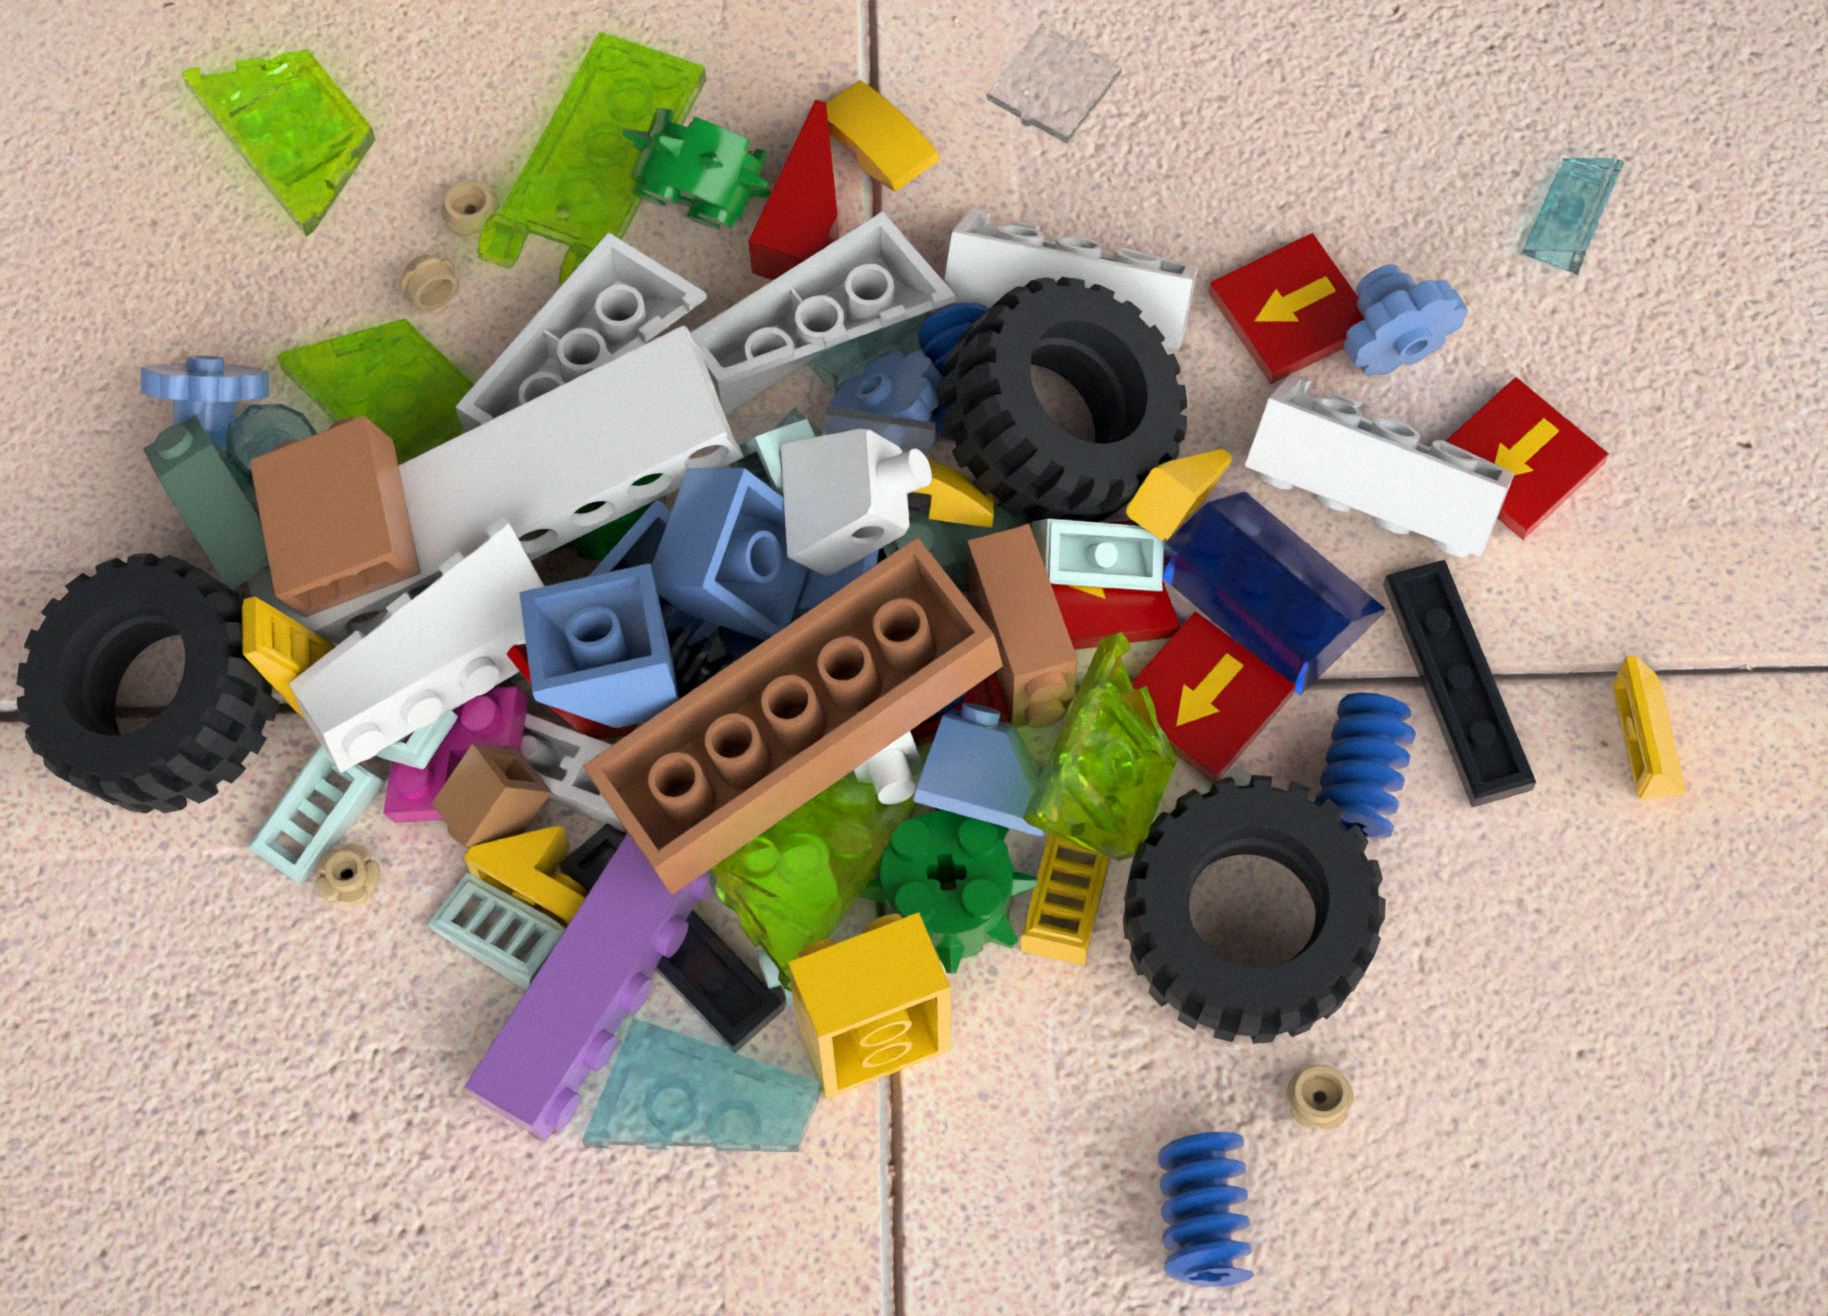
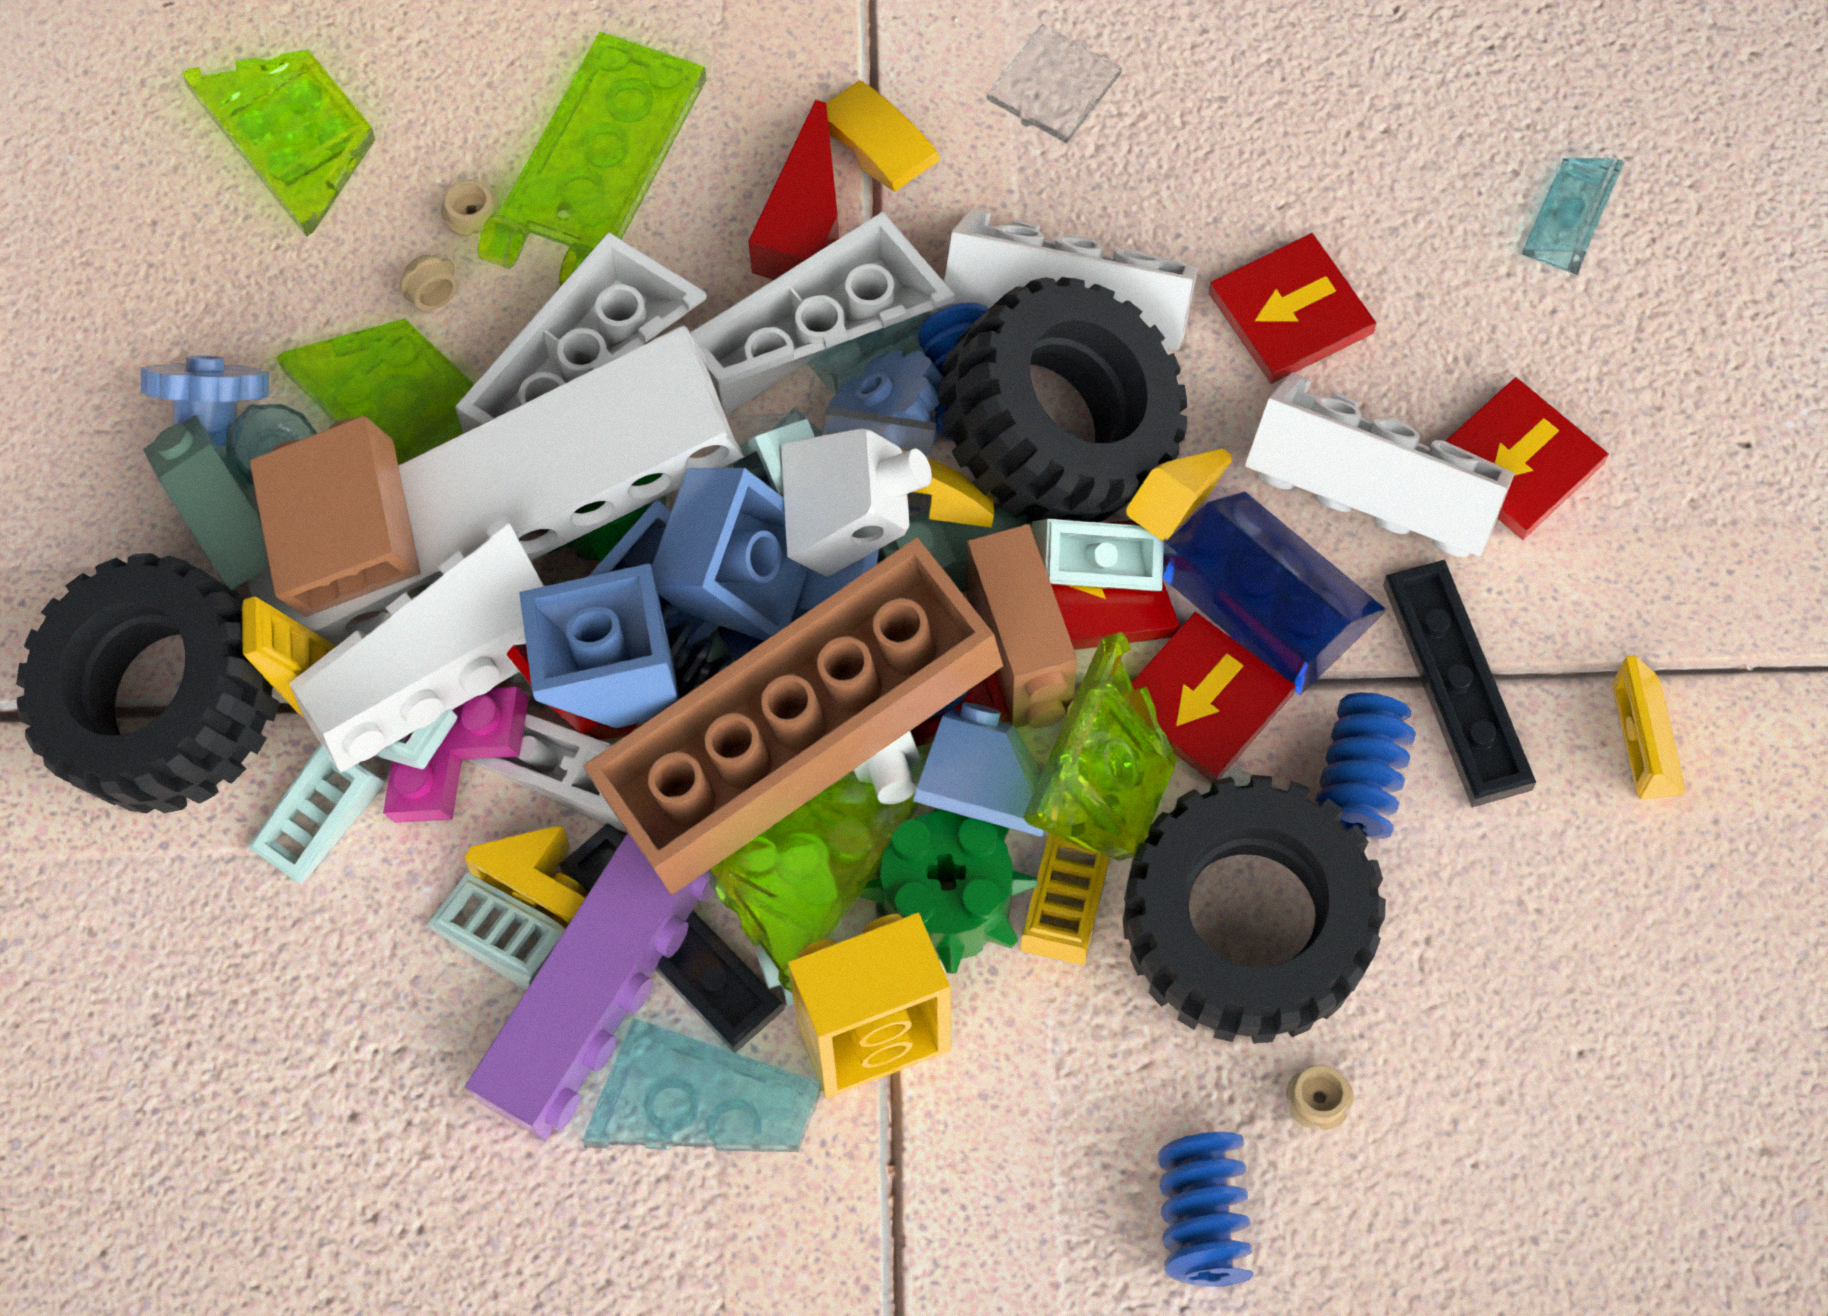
(353, 890): tan plate -> none
(490, 795): medium nougat brick -> none
(697, 168): green brick -> none
(1401, 320): medium blue plant -> none

